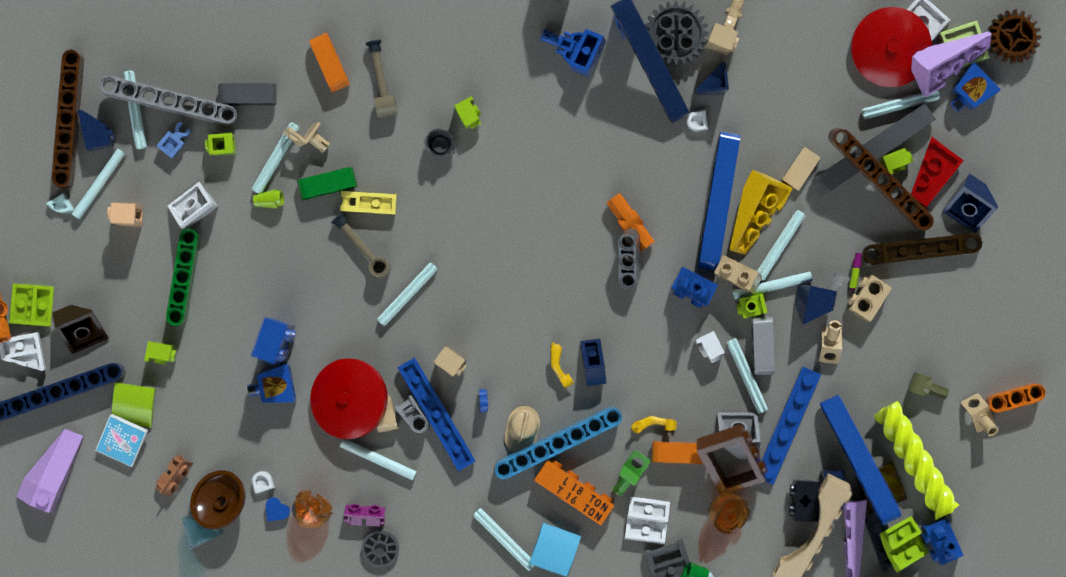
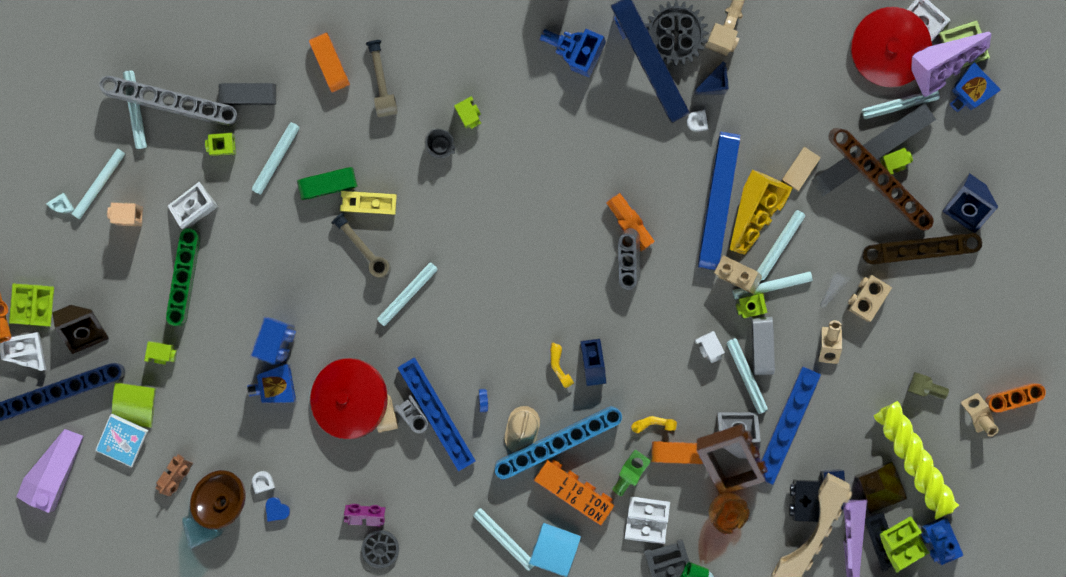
(65, 109): reddish brown beam -> none
(95, 133): dark blue slope -> none
(172, 143): medium blue plate -> none
(269, 199): lime cone -> none
(310, 136): tan bracket -> none
(310, 510): clear orange cylinder -> none
(378, 459): light aqua piece -> none
(450, 361): tan brick -> none
(693, 287): blue brick -> none
(814, 302): dark blue slope -> none
(856, 265): piece -> none
(860, 460): blue beam -> none
(935, 171): red wing -> none
(1021, 39): reddish brown gear -> none

